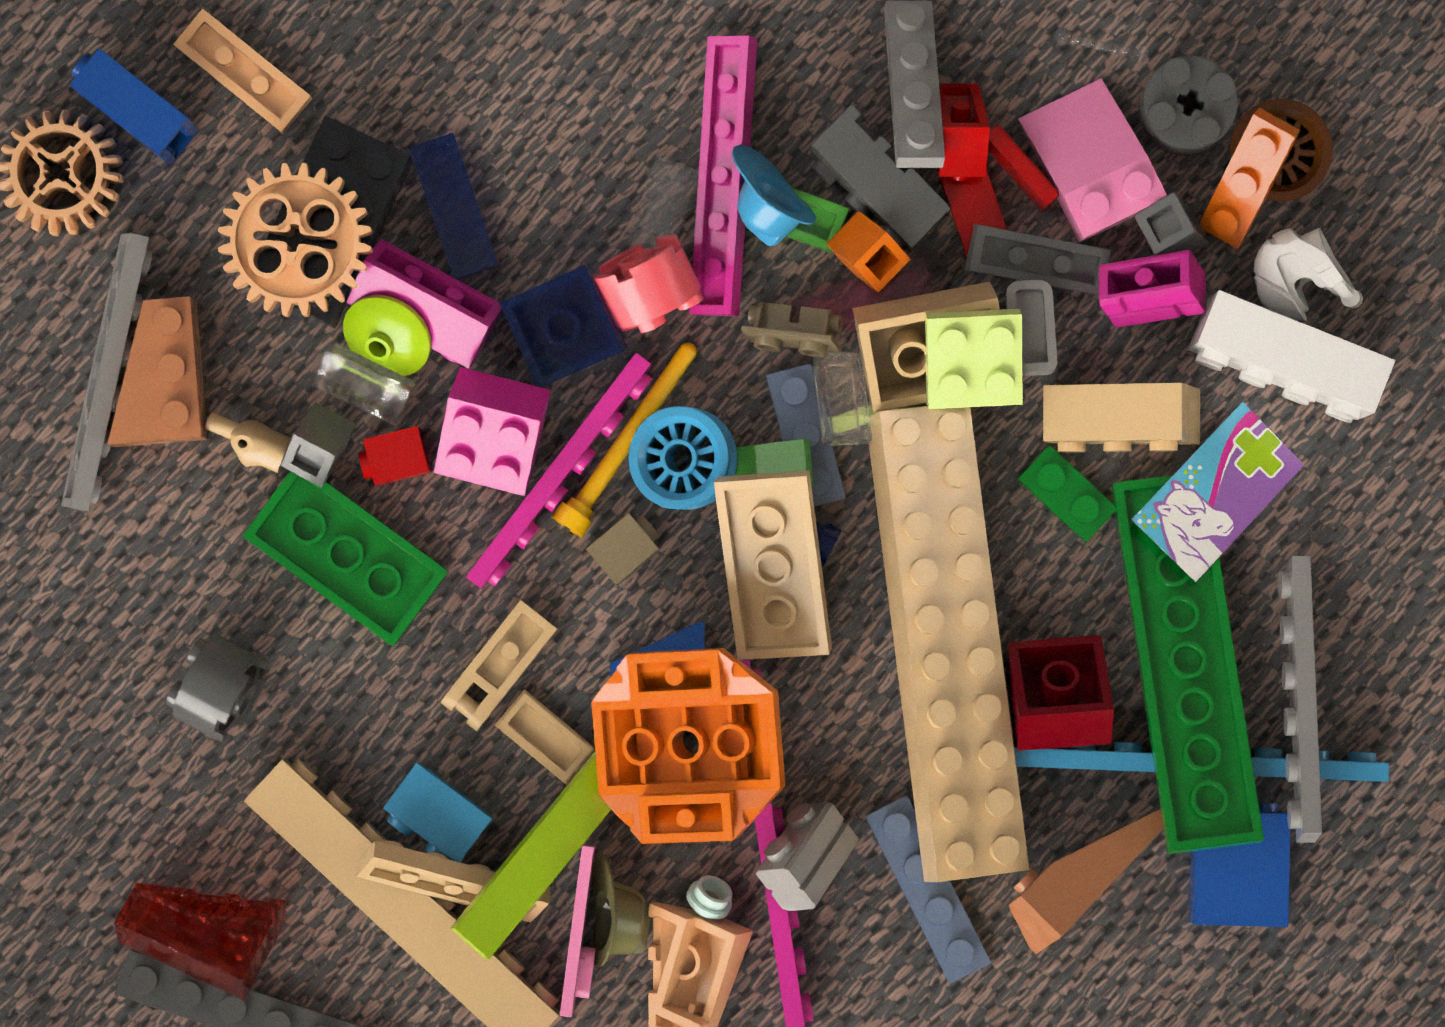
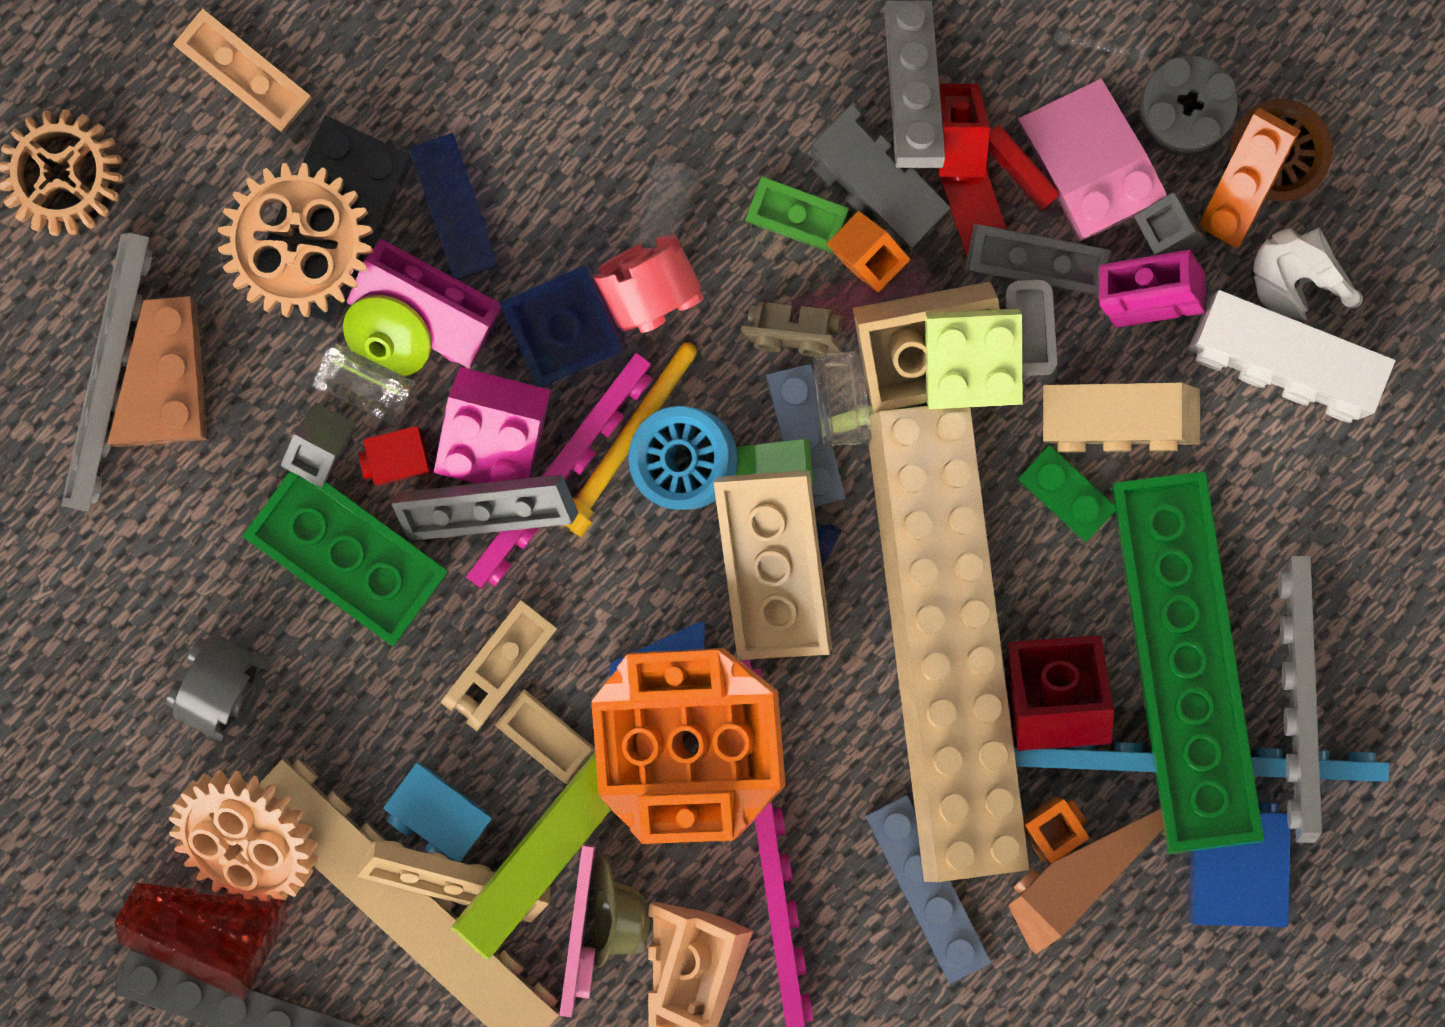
(133, 105): blue brick -> none
(243, 837): none -> light nougat gear
(251, 441): tan piece -> none
(485, 508): none -> dark grey plate
(624, 547): dark tan brick -> none
(710, 897): light aqua plate -> none
(724, 125): dark pink plate -> none
(766, 199): dark azure piece -> none
(806, 855): light grey brick -> none
(1055, 829): none -> orange brick
(1218, 492): sticker -> none

